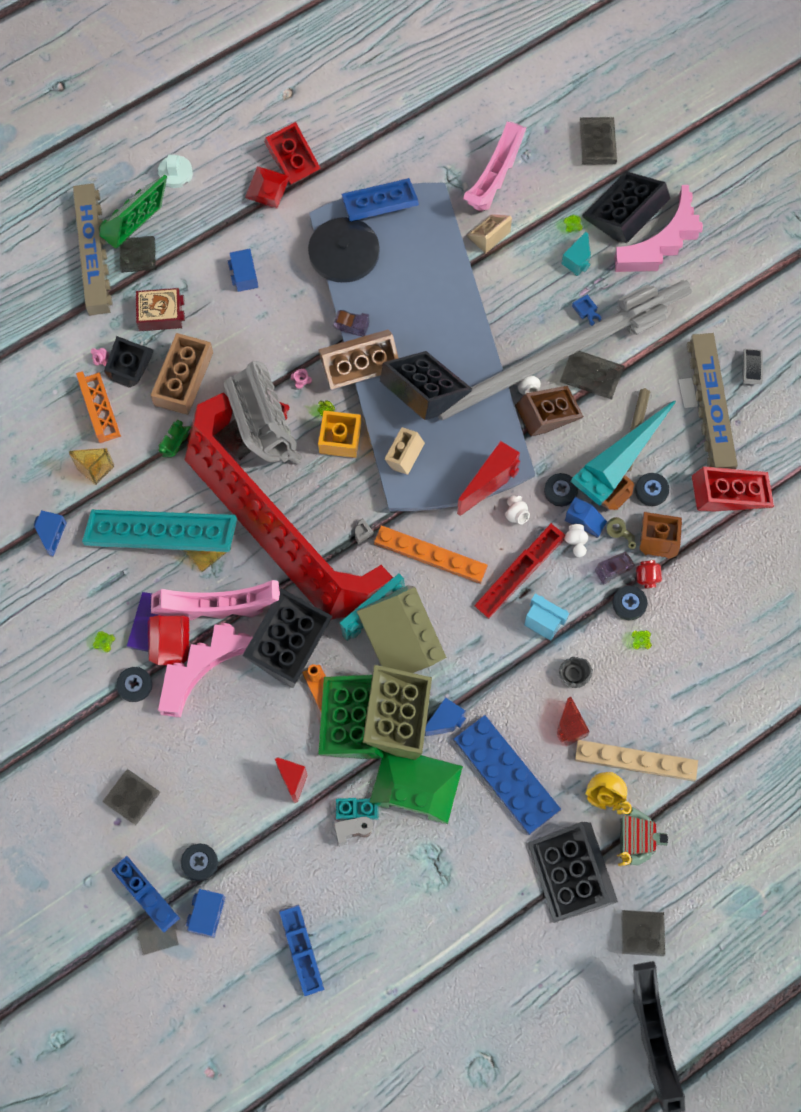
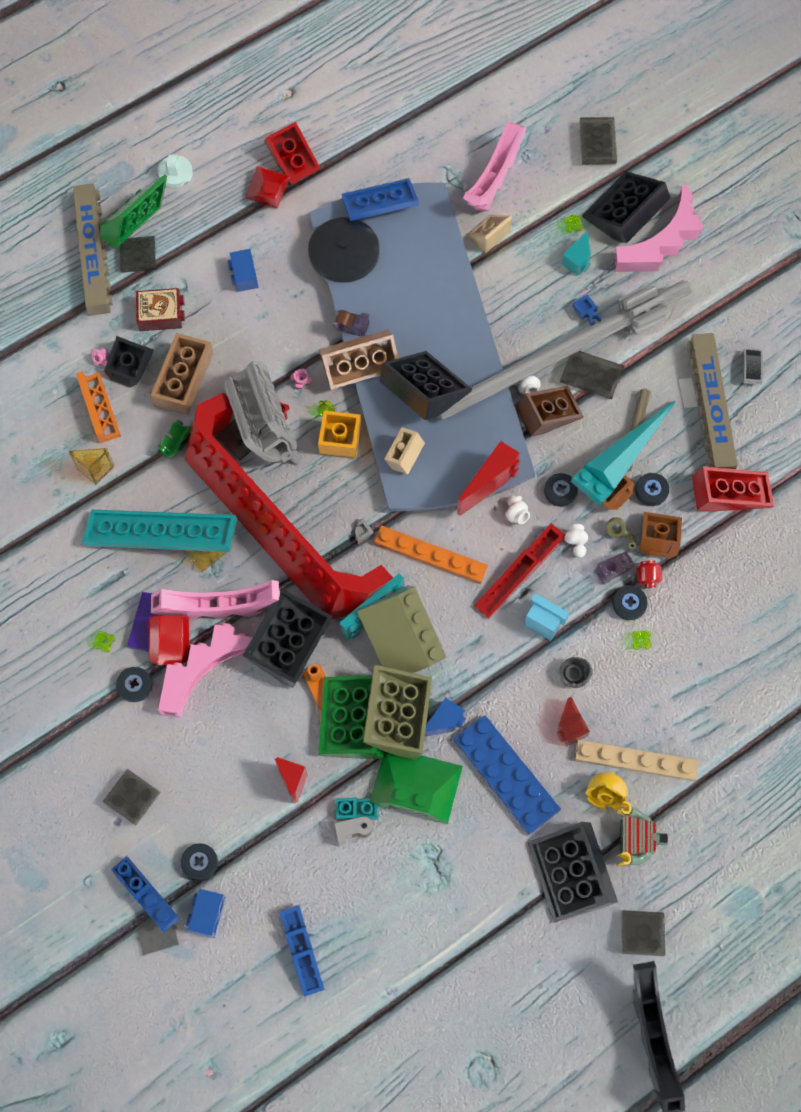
(50, 530): blue slope -> none
(586, 515): blue slope -> none

